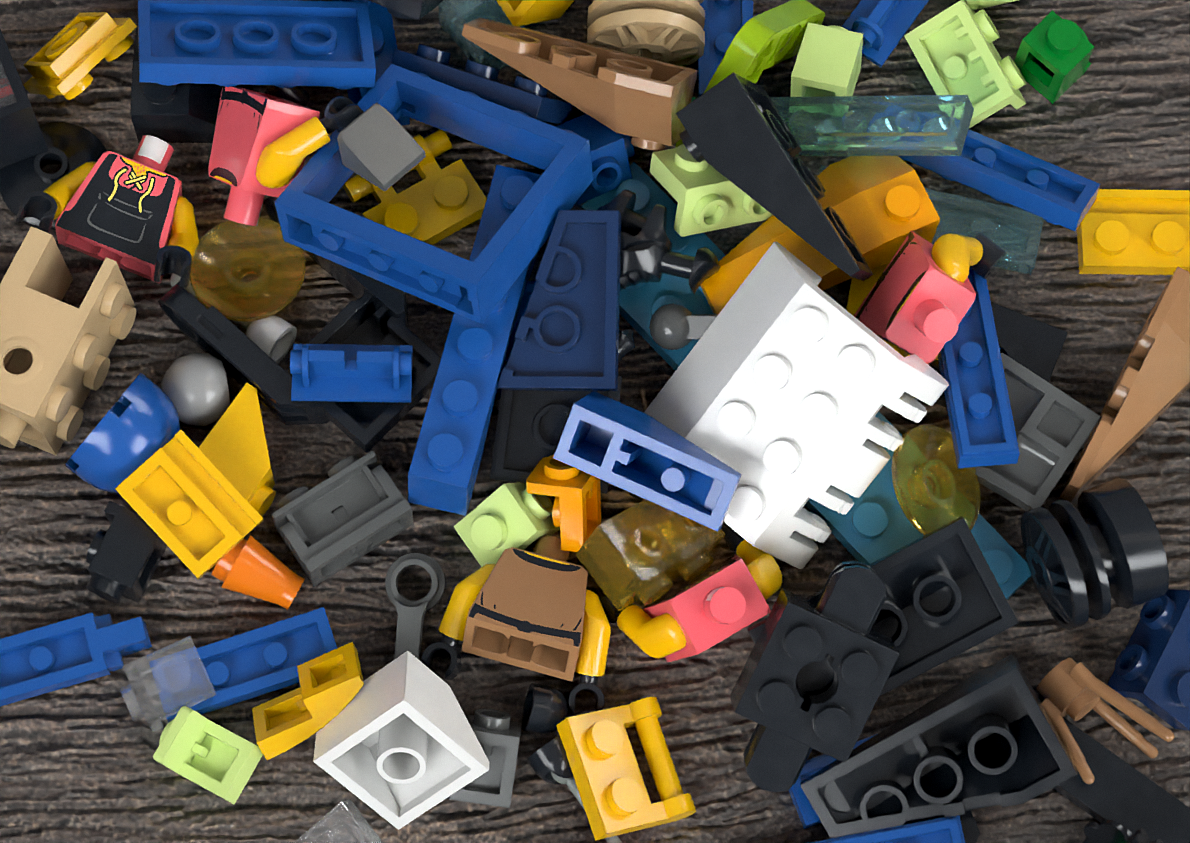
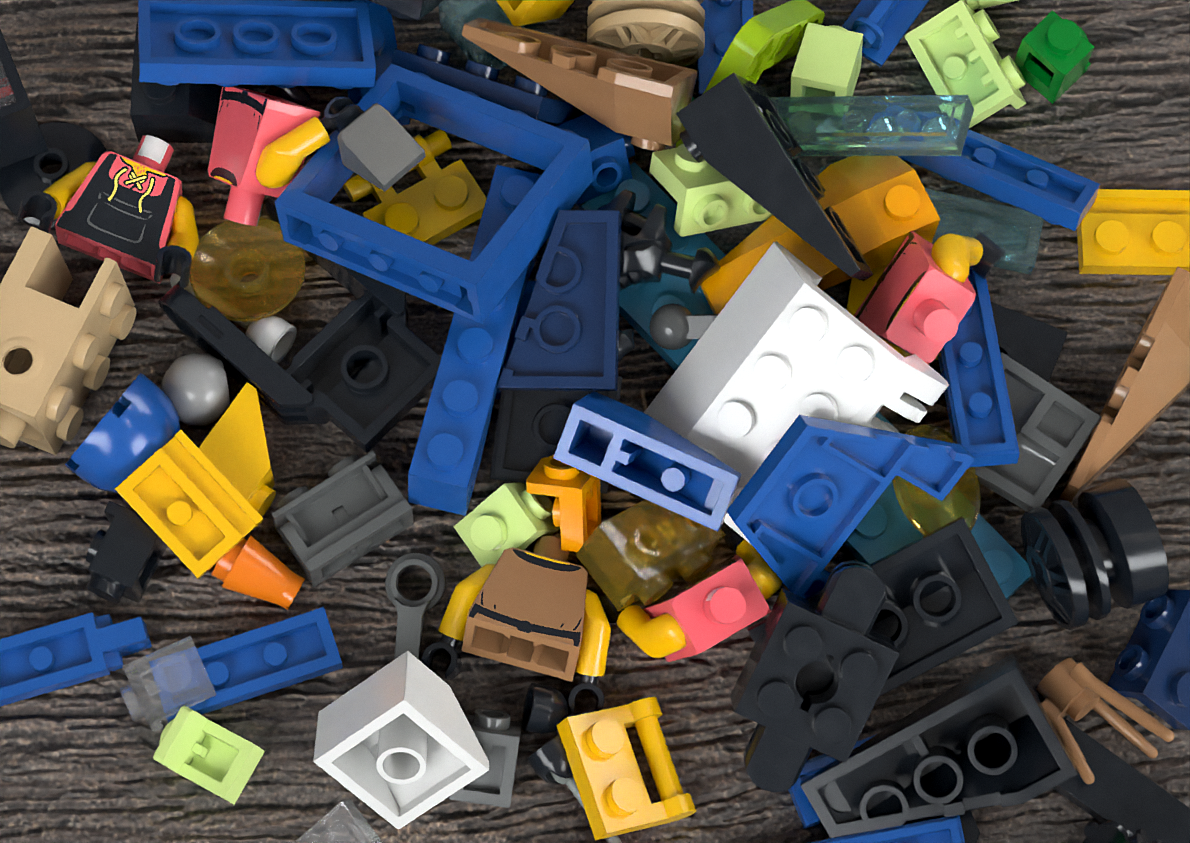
(74, 51): yellow piece -> none
(324, 691): yellow slope -> none
(351, 373): blue hinge -> none
(824, 484): none -> blue wing

